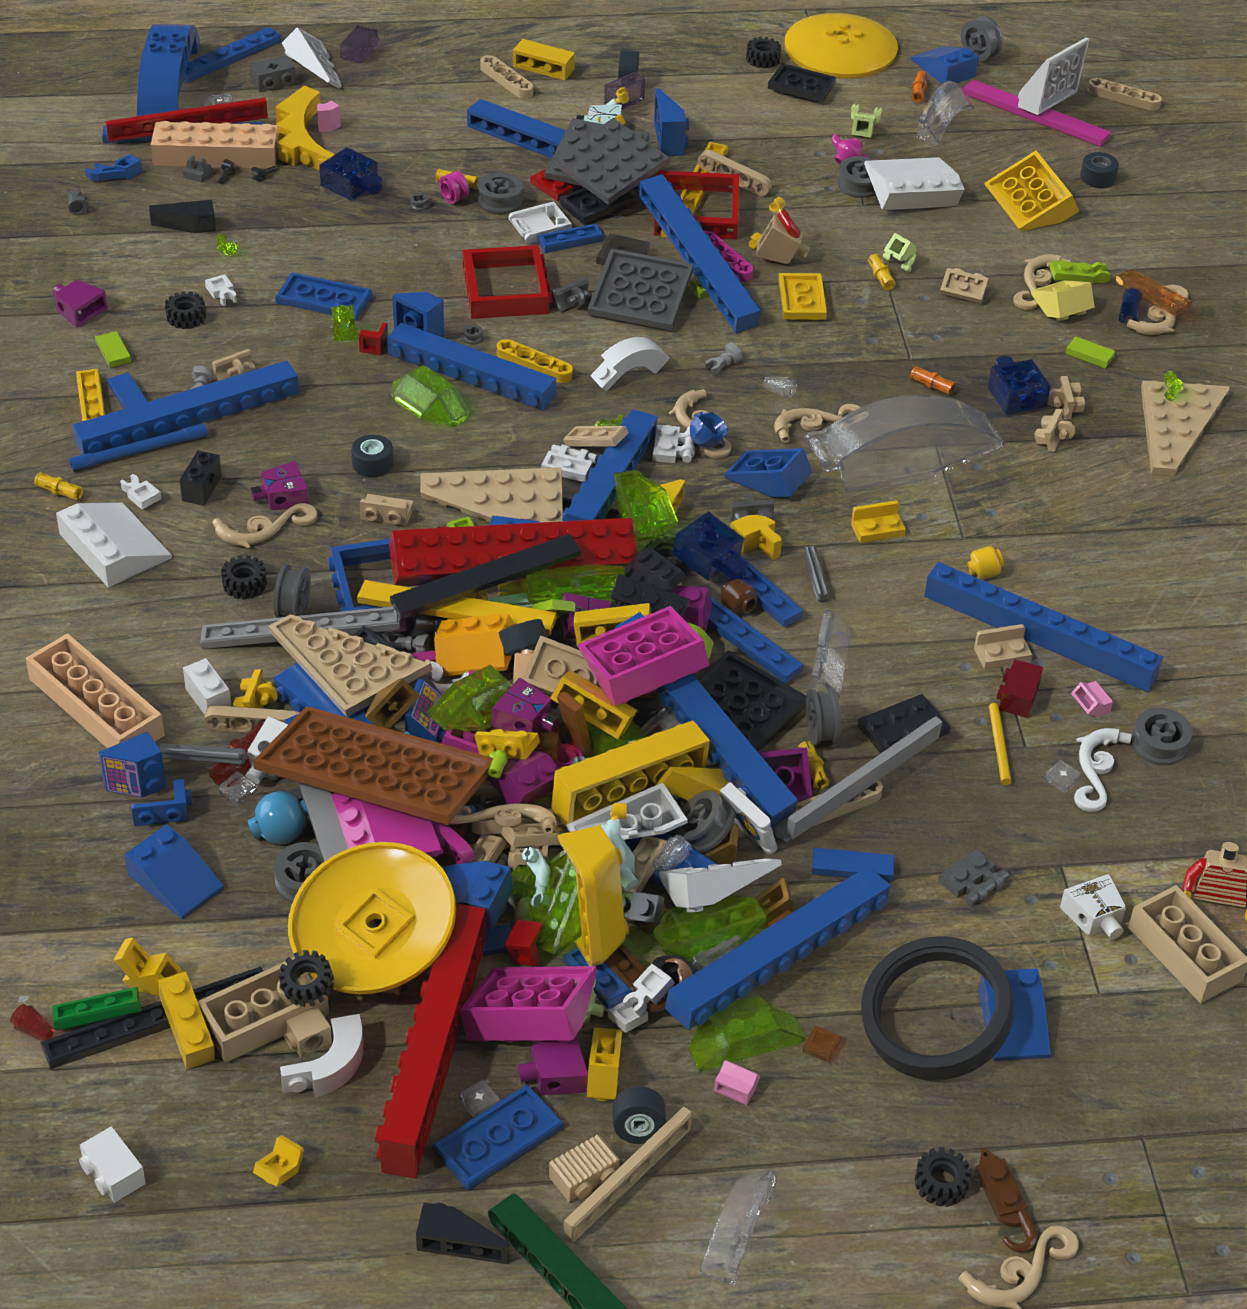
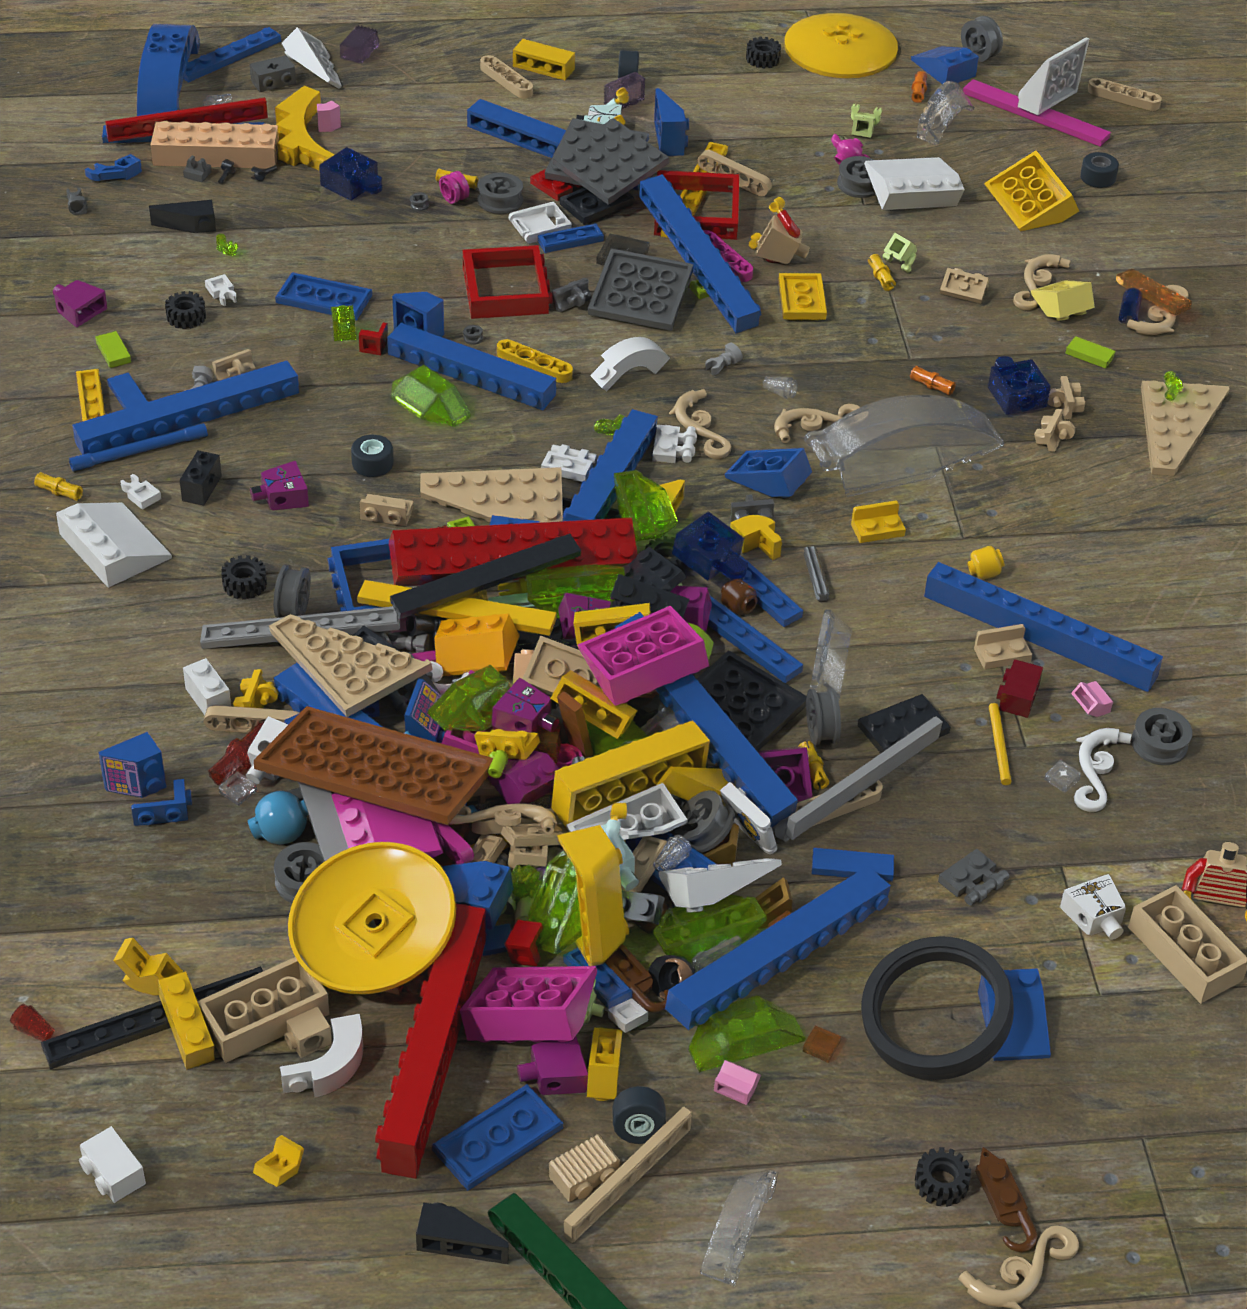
(92, 693): light nougat brick -> none
(96, 1008): green tile -> none
(172, 872): blue slope -> none
(203, 753): dark grey axle -> none
(268, 528): tan plant -> none
(313, 990): black tyre -> none
(391, 703): pearl gold slope -> none
(478, 1098): clear tile -> none
(522, 636): black wheel -> none
(542, 872): light aqua arm -> none
(559, 606): lime tile -> none
(595, 436): tan tile -> none
(650, 986): white plate -> none
(707, 429): blue piece -> none
(801, 83): black plate -> none
(1081, 271): lime hinge -> none

